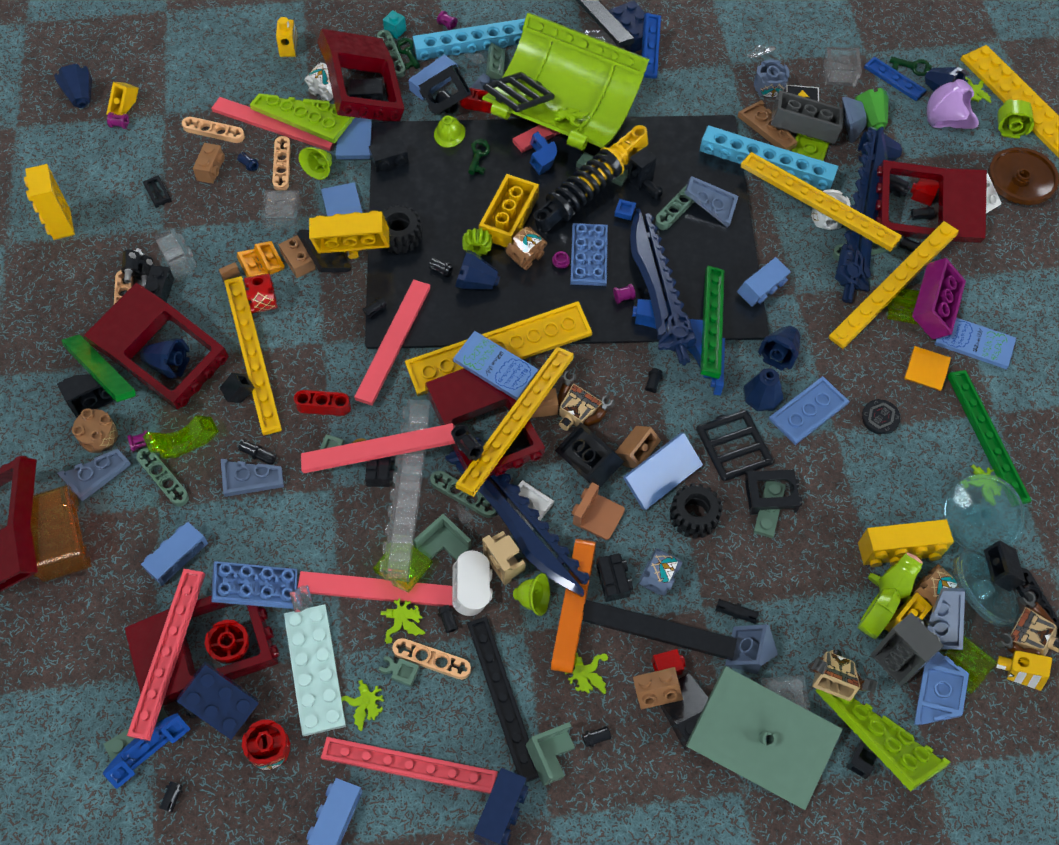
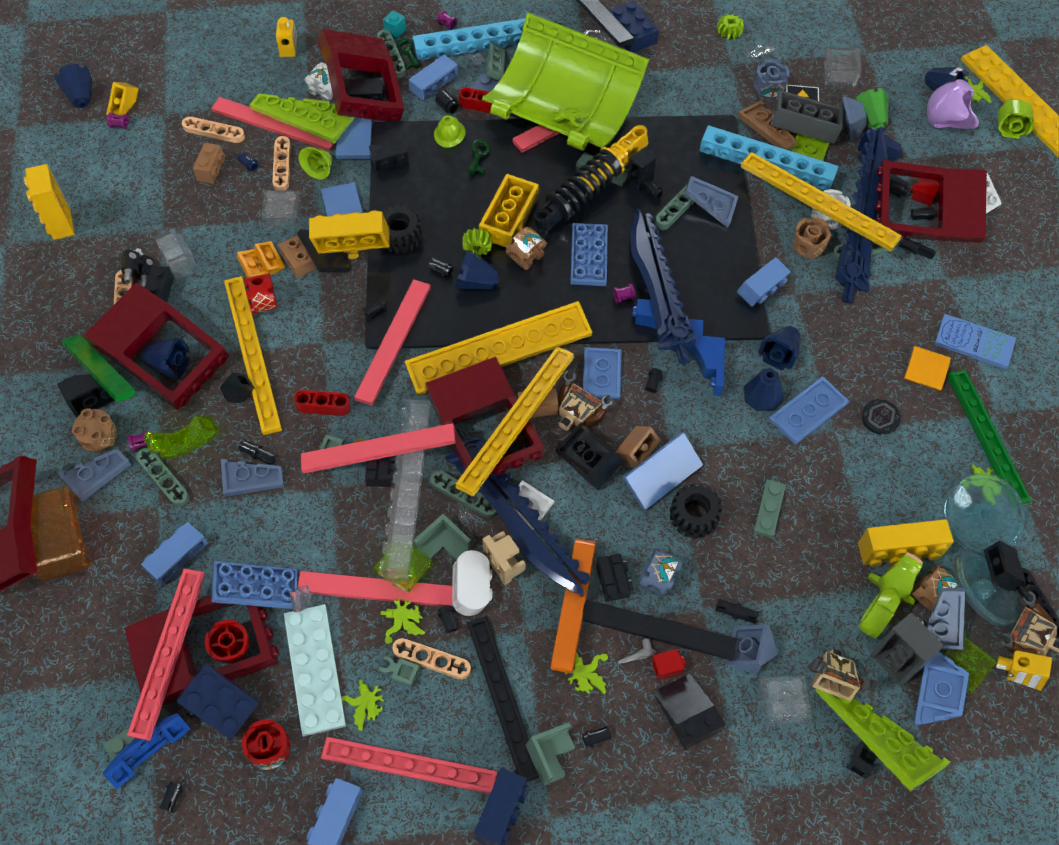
(161, 201): black tile -> none
(229, 271): medium nougat tile -> none
(456, 76): black panel -> none
(466, 442): black piece -> none
(495, 365): medium blue tile -> none
(525, 103): black bar -> none
(534, 594): lime hat -> none
(545, 153): blue brick -> none
(561, 259): magenta plate -> none
(597, 513): nougat bracket -> none
(602, 372): none -> medium blue tile
(625, 209): blue plate -> none
(644, 653): none -> light grey bar
(650, 43): blue tile -> none
(657, 688): medium nougat brick -> none
(712, 323): green tile -> none
(718, 460): black bar -> none
(730, 26): none -> lime gear
(735, 731): sand green piece -> none
(756, 504): black panel -> none
(811, 237): none -> medium nougat brick
(893, 284): yellow plate -> none
(895, 78): blue tile -> none
(906, 298): clear neon green slope -> none
(912, 65): dark green piece -> none
(915, 604): yellow slope -> none
(939, 299): magenta brick -> none
(1023, 176): reddish brown dish -> none

